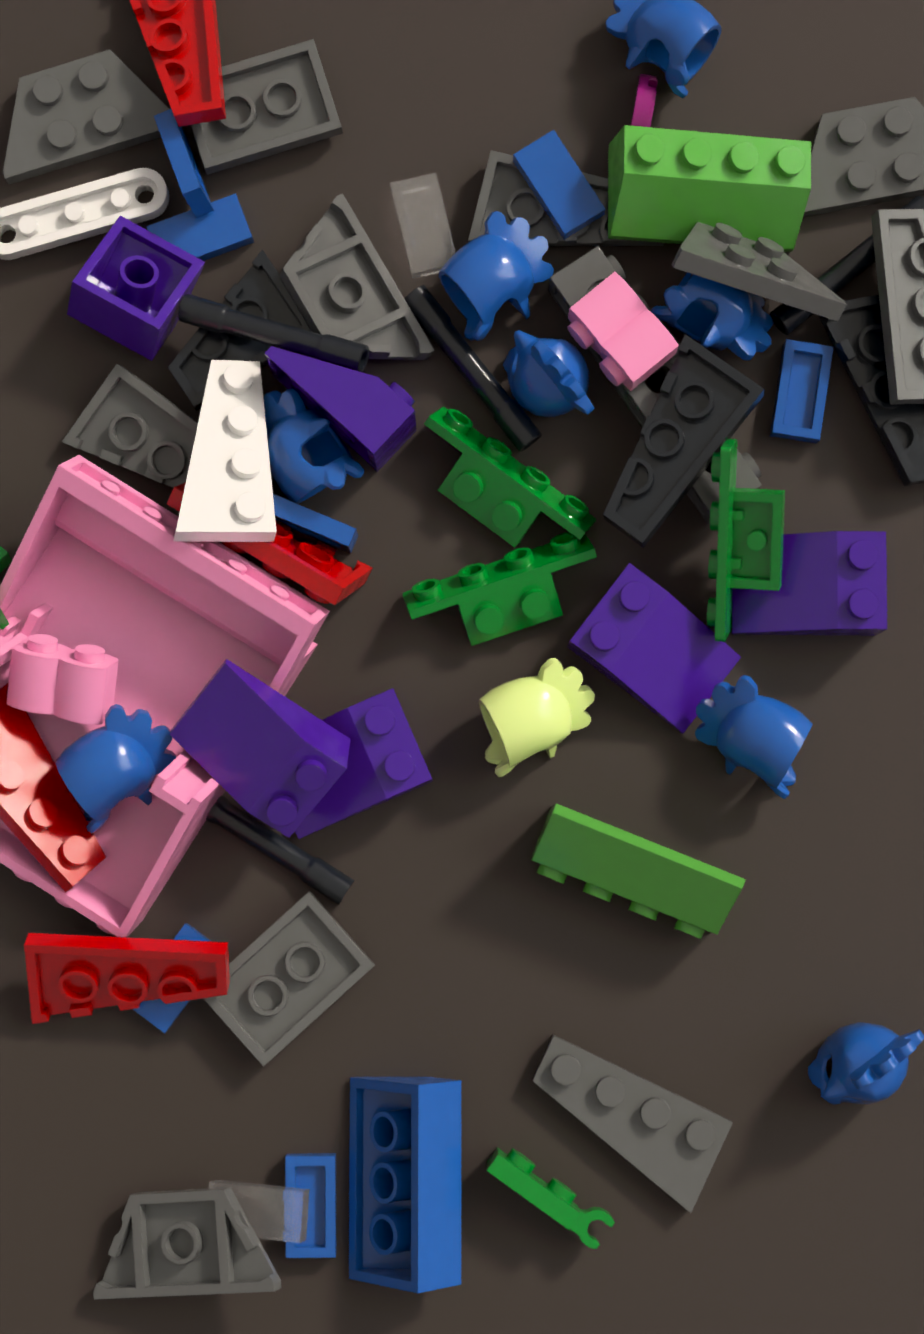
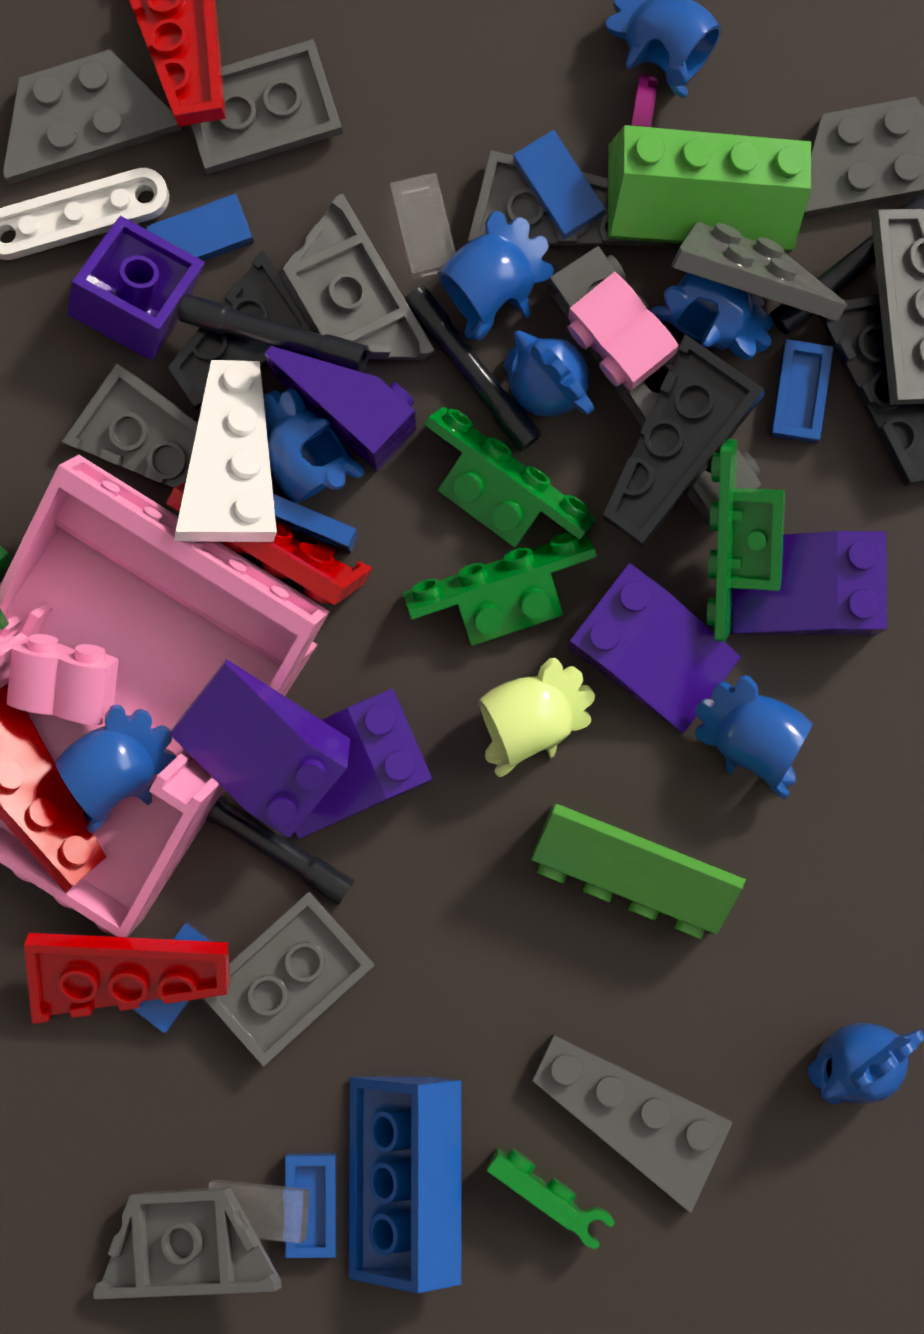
(183, 163): blue tile -> none

